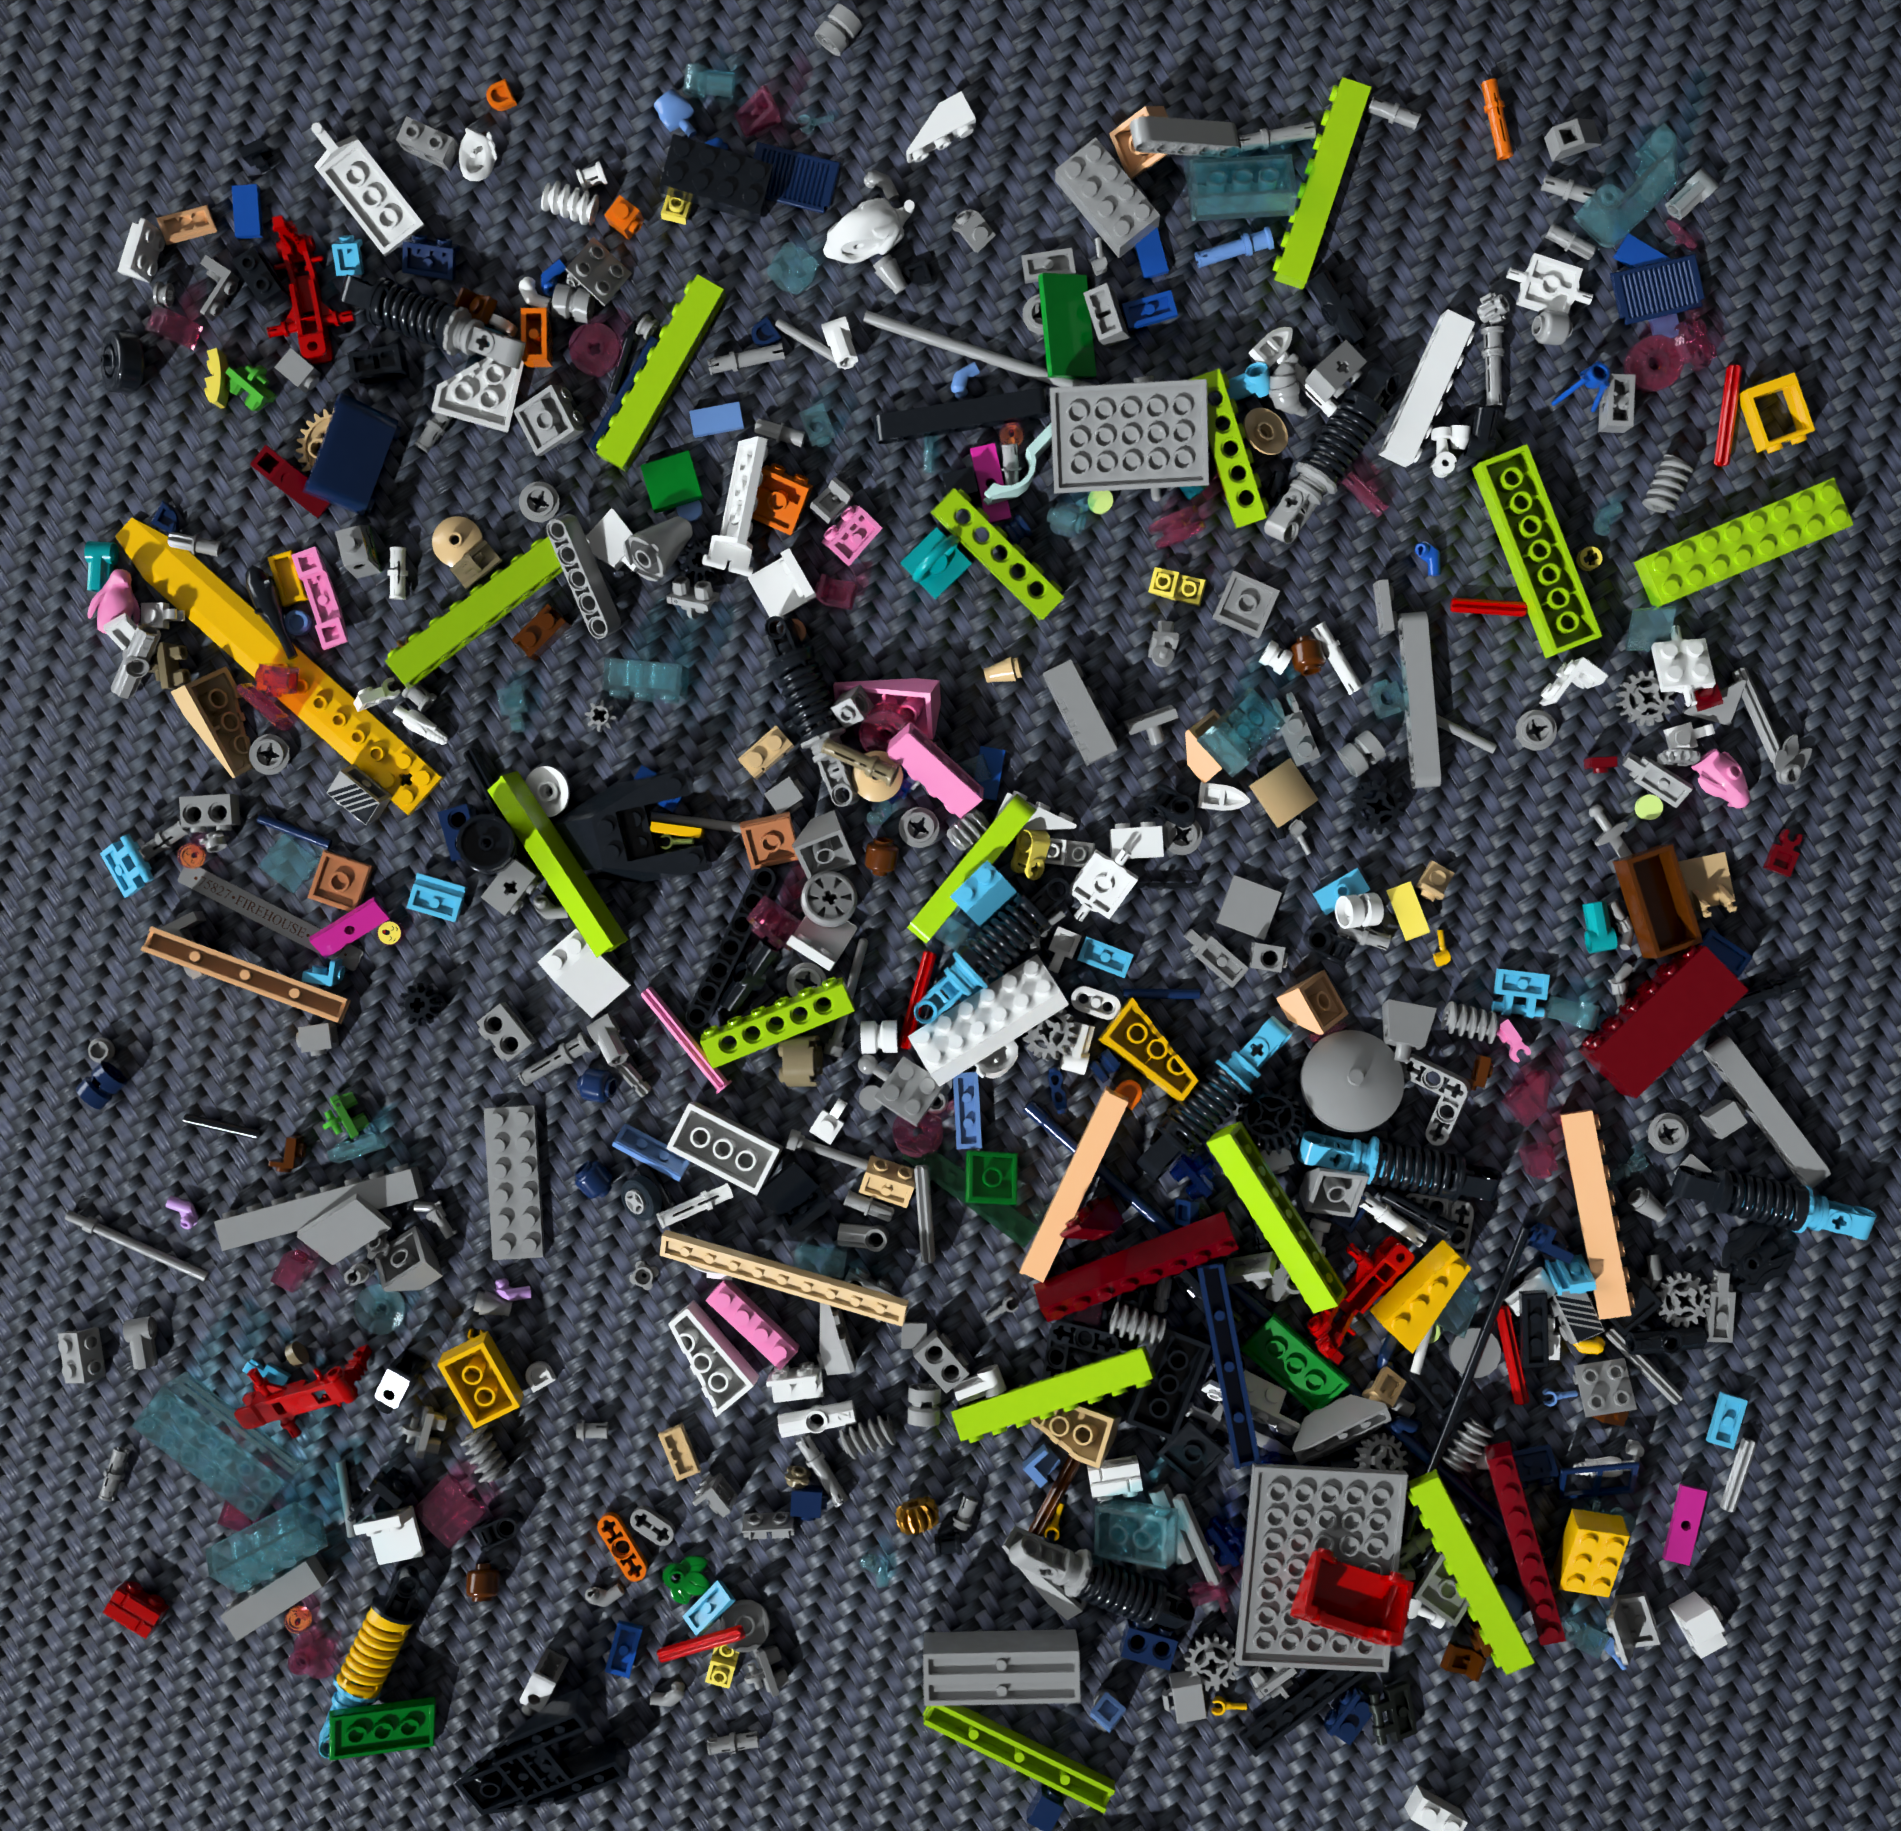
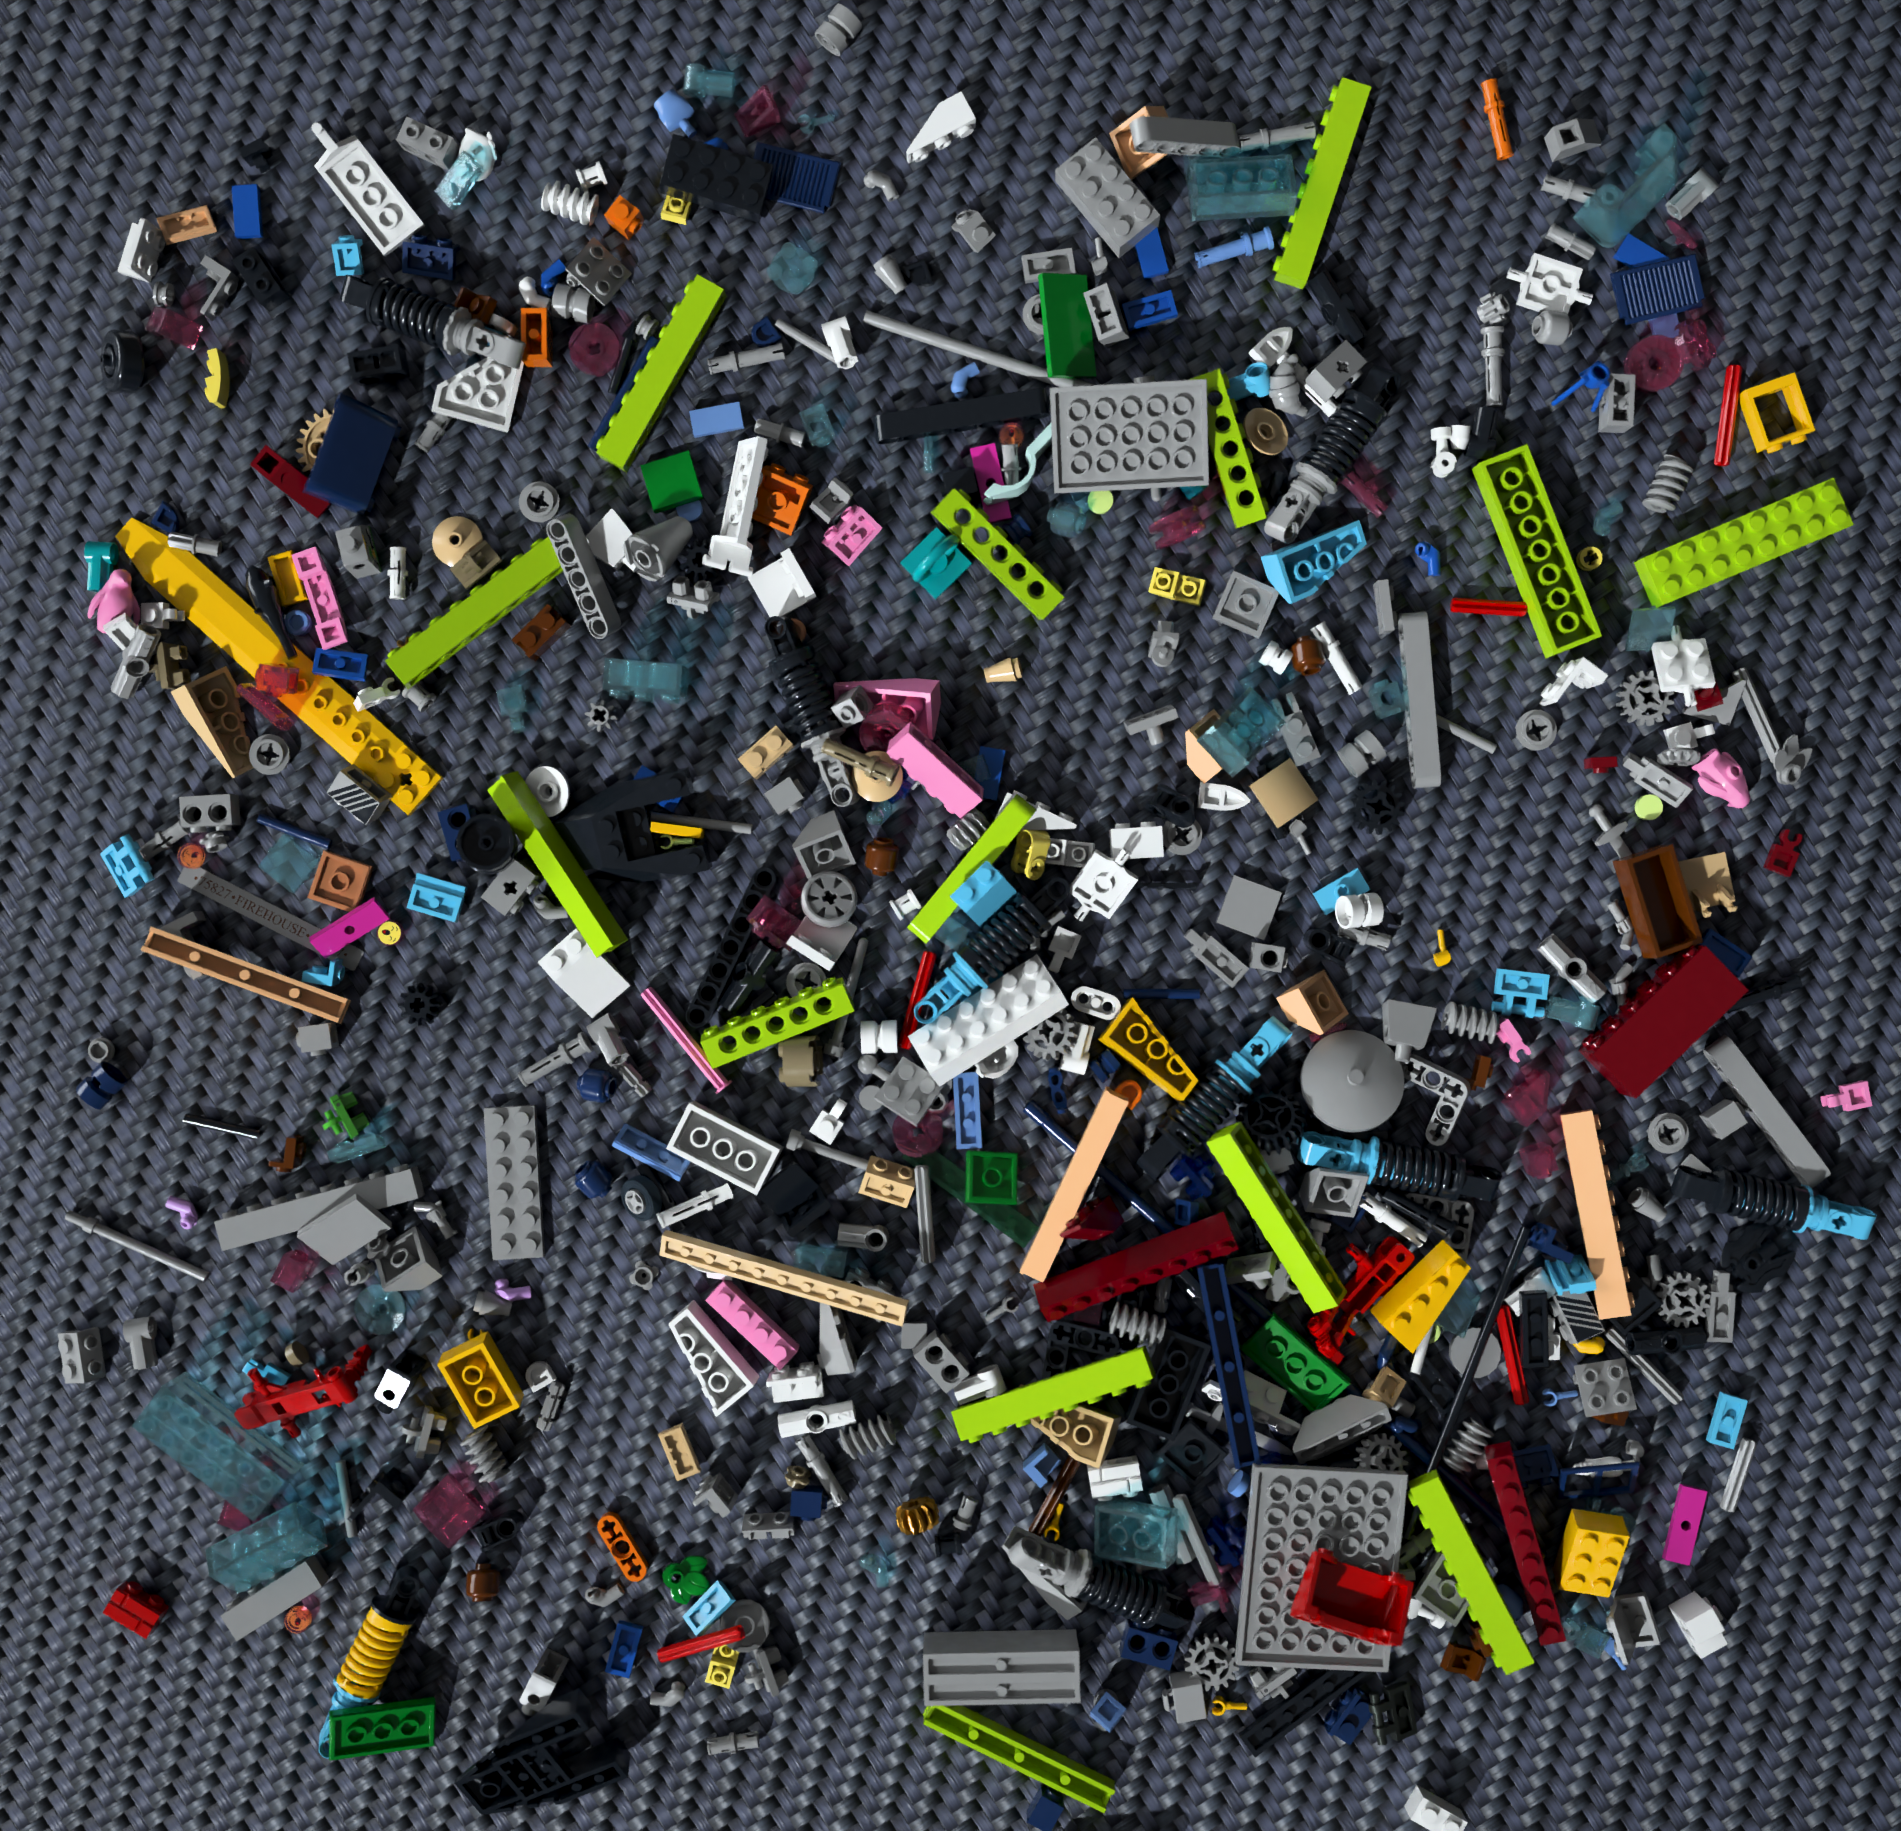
(114, 1474): light grey pin -> none
(253, 382): bright green hips -> none
(298, 371): light grey brick -> none
(305, 296): red piece -> none
(315, 1656): clear pink plate -> none
(340, 664): none -> blue plate
(393, 1534): white bracket -> none
(421, 725): white piece -> none
(459, 180): none -> clear light blue plate
(485, 782): black axle -> none
(500, 96): orange tile -> none
(510, 1028): light grey brick -> none
(549, 419): light grey plate -> none
(550, 1406): none -> light grey axle
(592, 1430): light grey pin -> none
(650, 1531): light grey beam -> none
(769, 840): nougat tile -> none
(836, 592): clear pink bracket -> none
(867, 231): white piece -> none
(869, 1206): light grey axle -> none
(905, 904): none -> white bush
(907, 831): light grey gear -> none
(924, 1413): light grey wheel -> none
(1079, 712): light grey wedge -> none
(1105, 957): medium azure plate -> none
(1238, 1483): none -> medium blue tile
(1305, 565): none -> medium azure wedge
(1394, 113): light grey pin -> none
(1408, 911): light yellow slope -> none
(1427, 388): white brick -> none
(1434, 881): tan bracket -> none
(1583, 980): none -> light grey piece
(1599, 933): teal piece -> none
(1851, 1096): none -> bright pink plate

